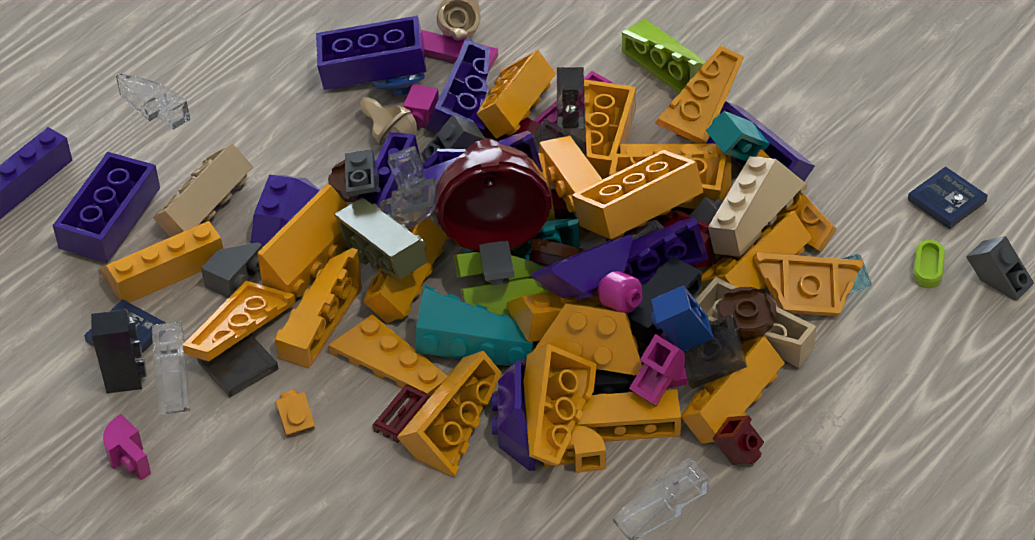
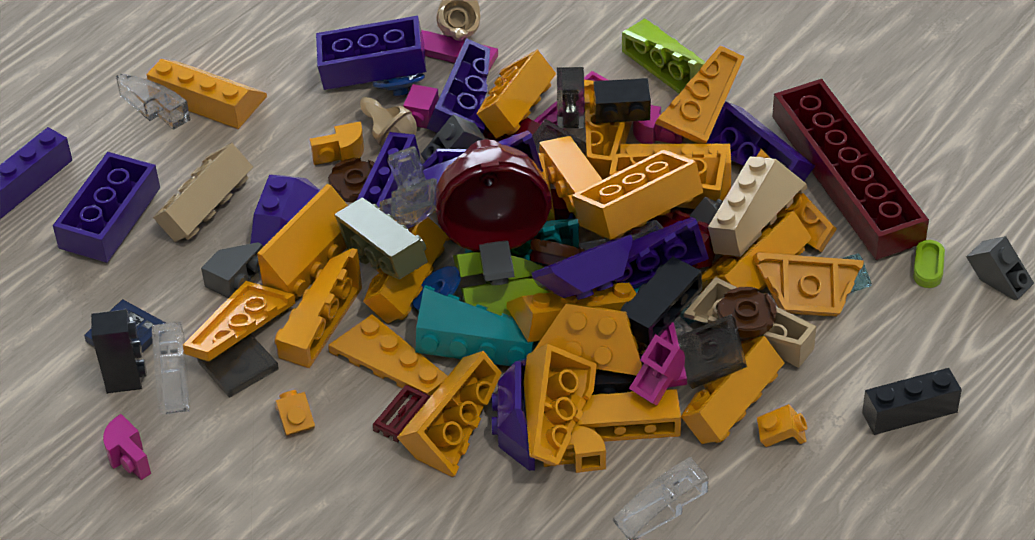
(162, 263): light orange wedge -> none
(208, 93): none -> light orange slope
(342, 145): none -> light orange brick
(361, 173): dark grey slope -> none
(443, 280): none -> blue dish
(620, 292): dark pink head -> none
(622, 100): none -> black brick
(648, 132): none -> dark pink brick
(681, 319): blue brick -> none
(736, 136): teal brick -> none
(739, 440): dark red brick -> none
(781, 425): none -> light orange bracket
(850, 169): none -> dark red brick
(911, 401): none -> black brick
(947, 197): dark blue tile -> none

